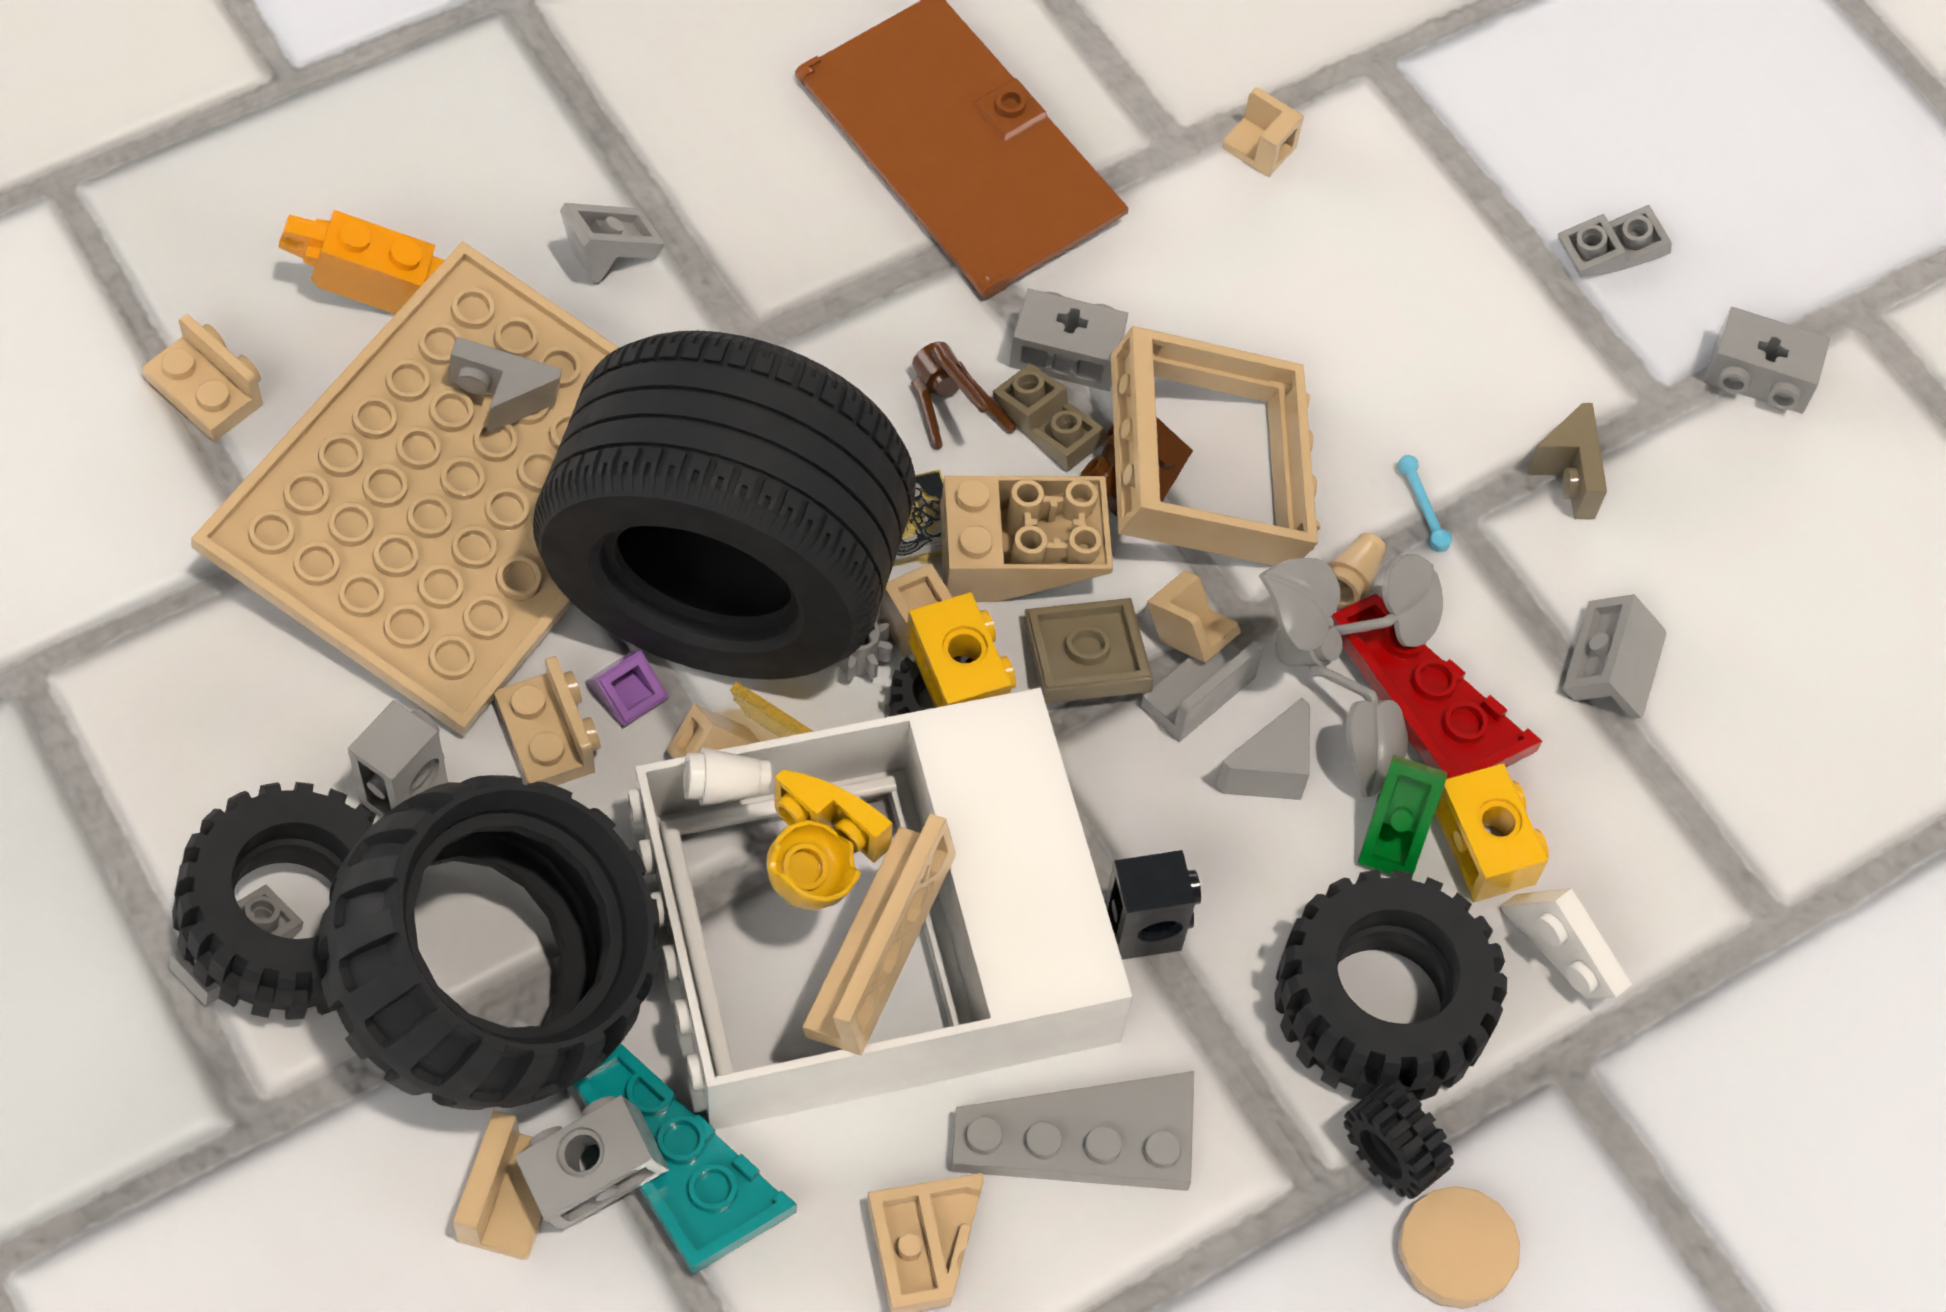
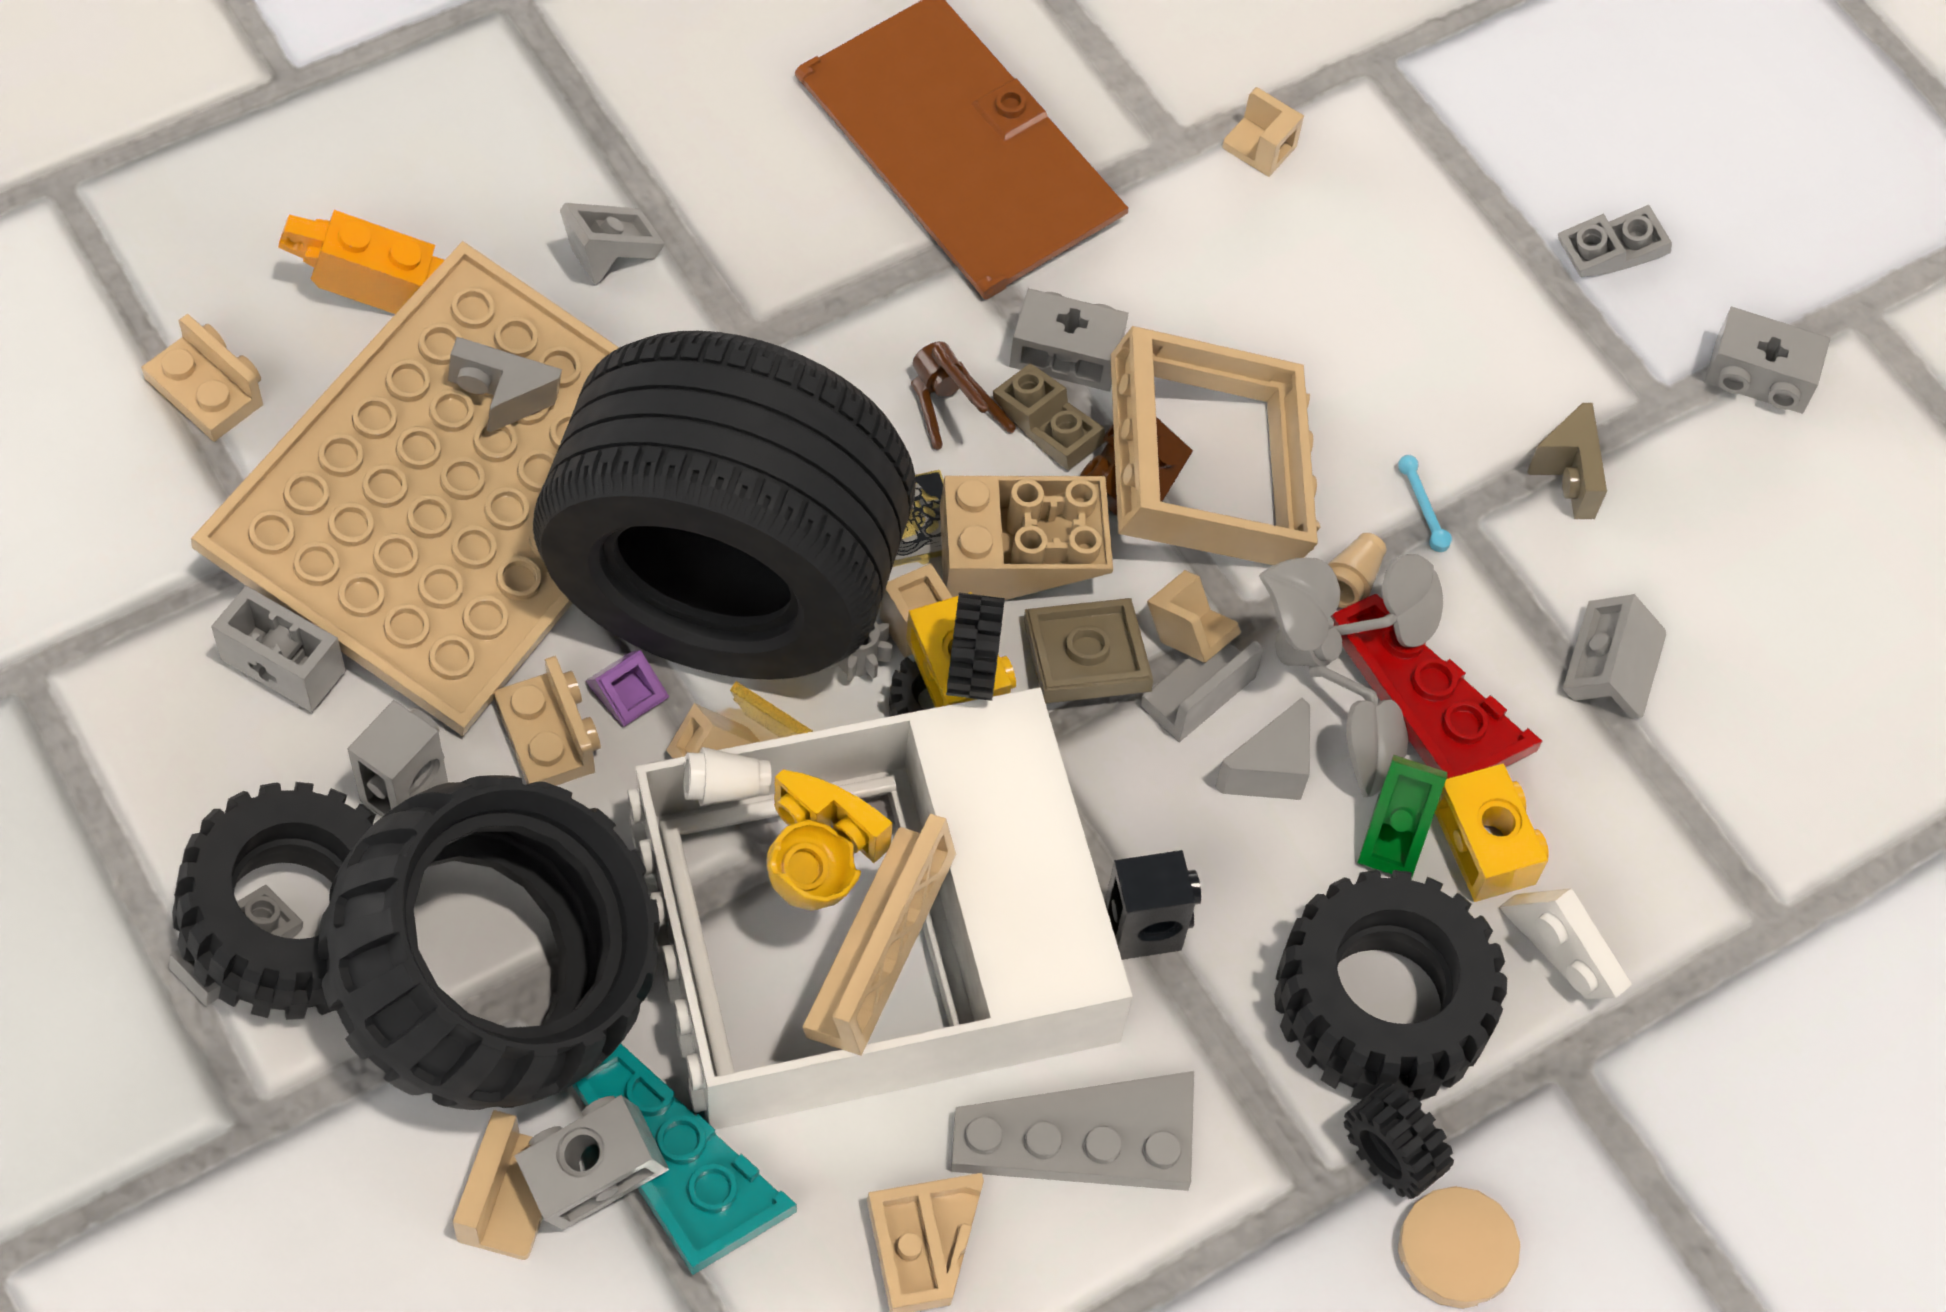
(278, 648): none -> light grey brick
(975, 646): none -> black tyre

